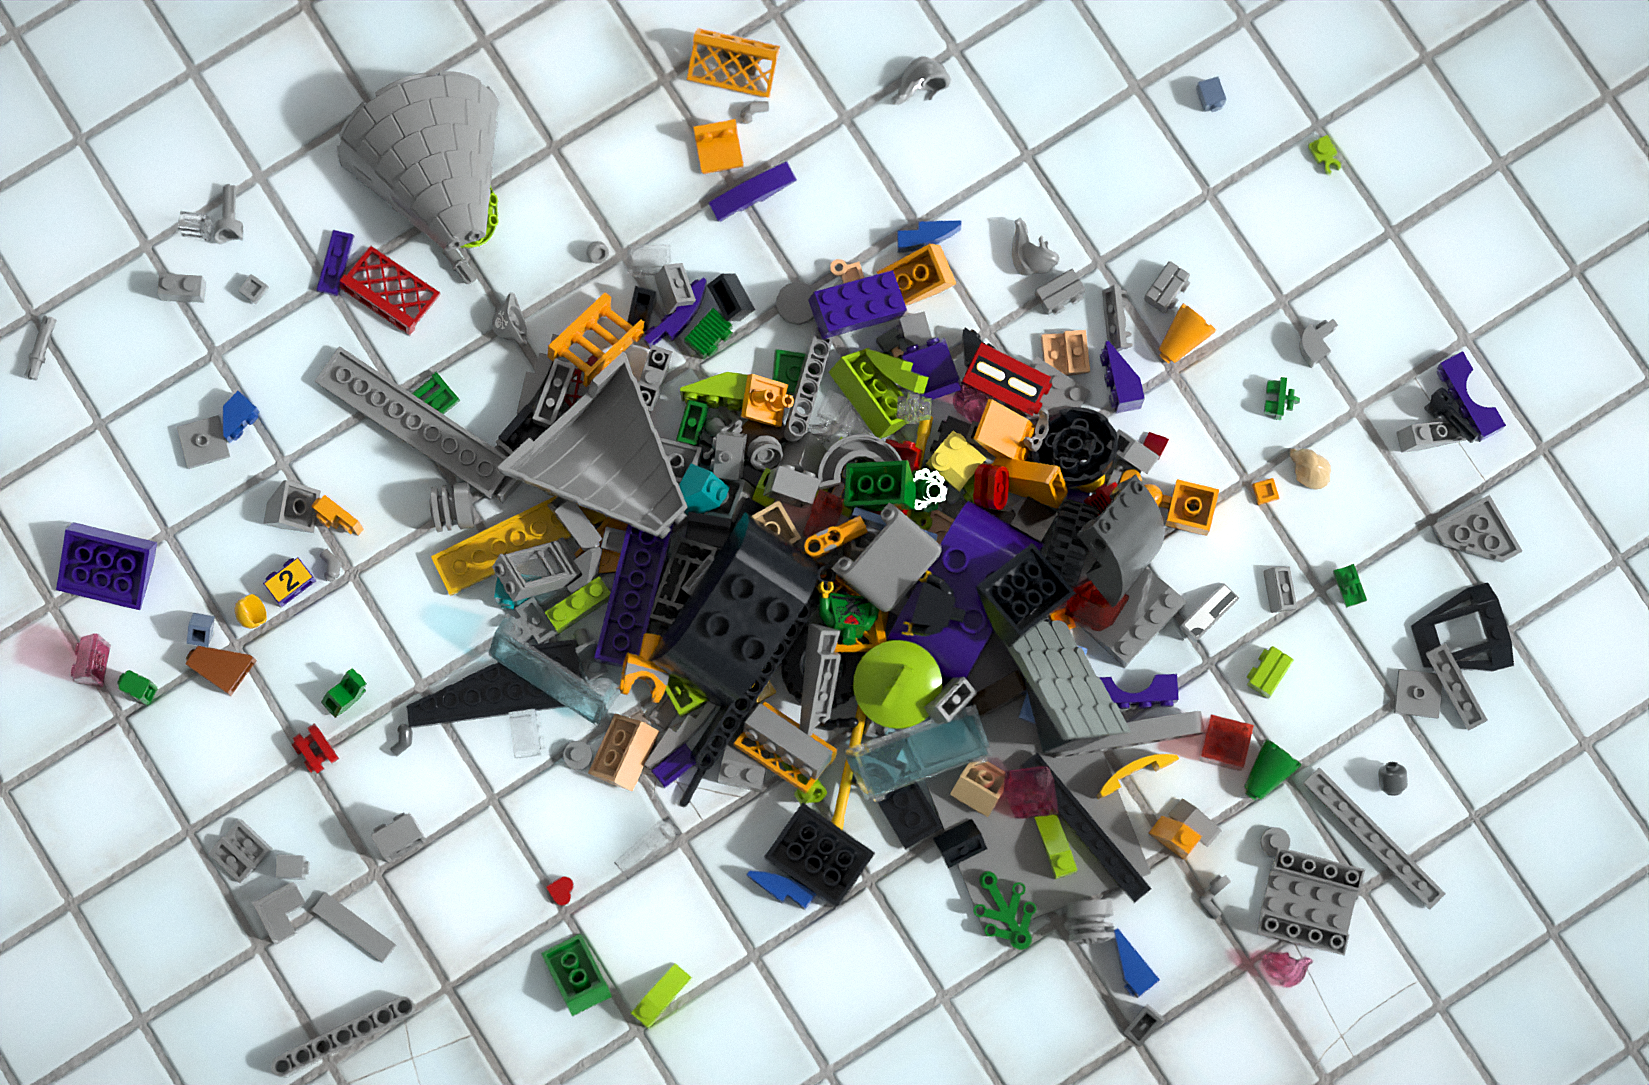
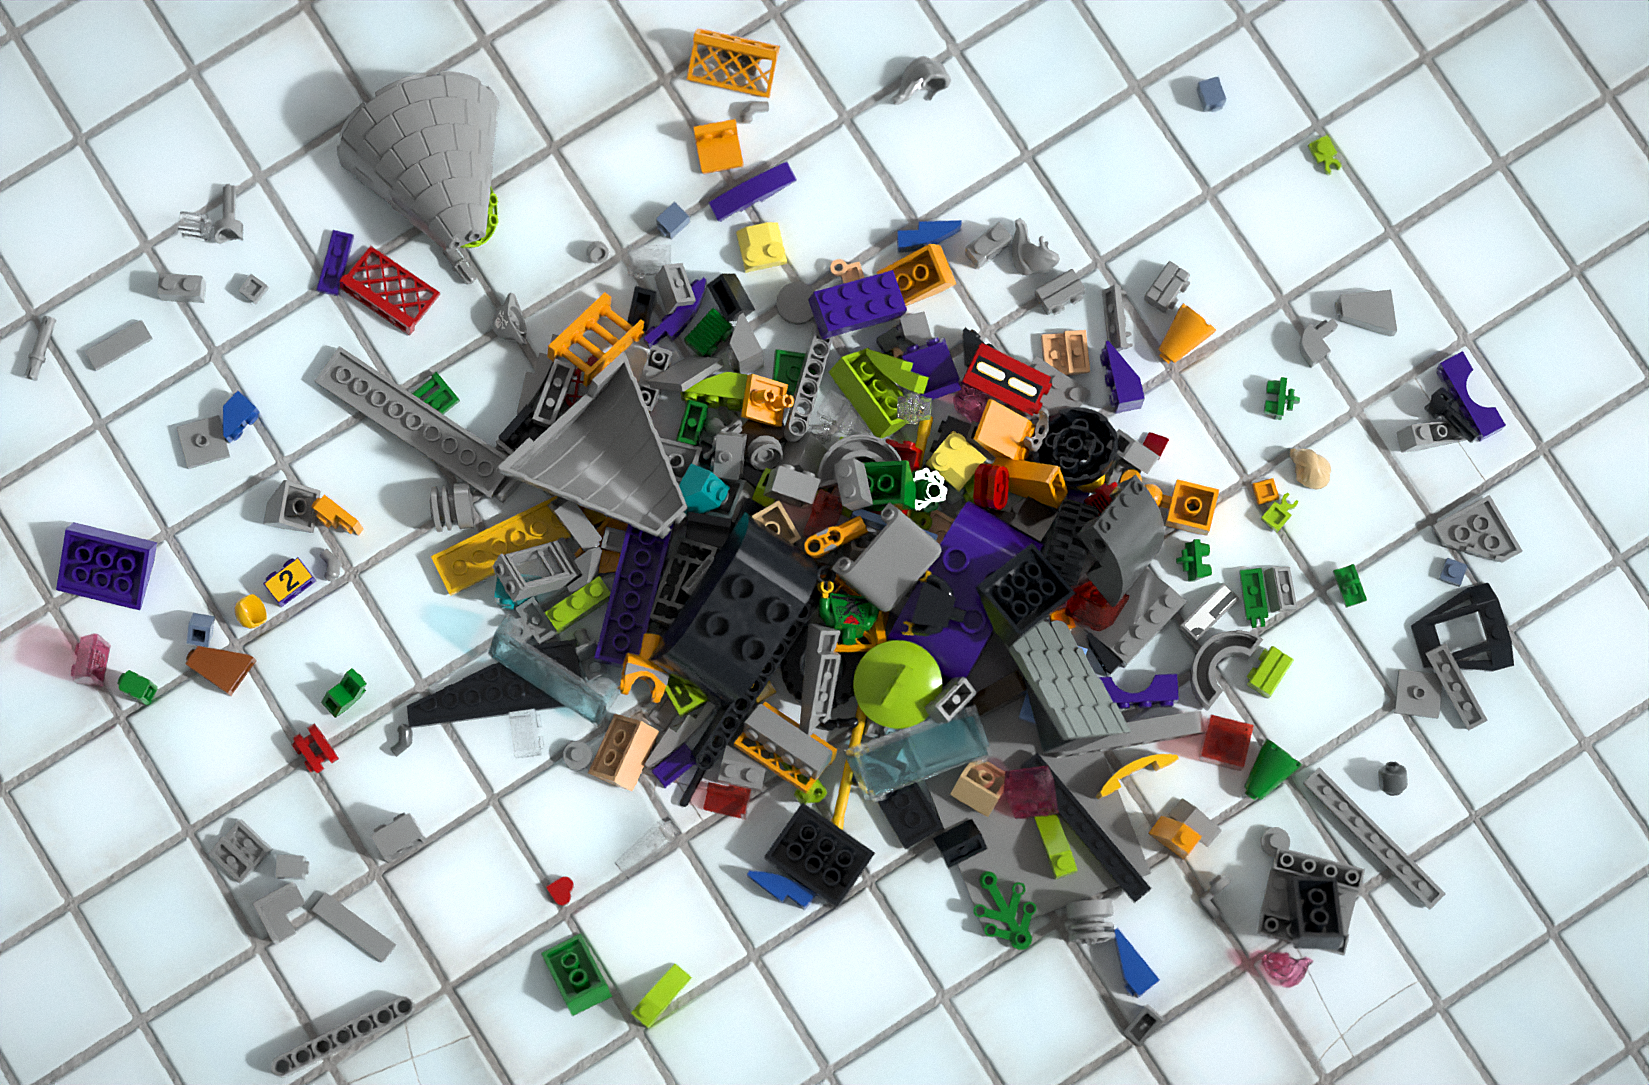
(119, 345): none -> light grey tile
(672, 220): none -> sand blue brick
(686, 373): none -> light grey tile
(728, 800): none -> clear red panel
(745, 351): none -> light grey slope
(761, 246): none -> light yellow slope
(853, 484): none -> light grey brick
(988, 245): none -> light grey brick
(1105, 657): none -> black slope
(1192, 560): none -> green hips
(1222, 645): none -> light grey brick
(1254, 596): none -> green hinge
(1278, 514): none -> lime plate
(1315, 912): none -> black brick
(1369, 311): none -> light grey slope
(1453, 572): none -> sand blue plate

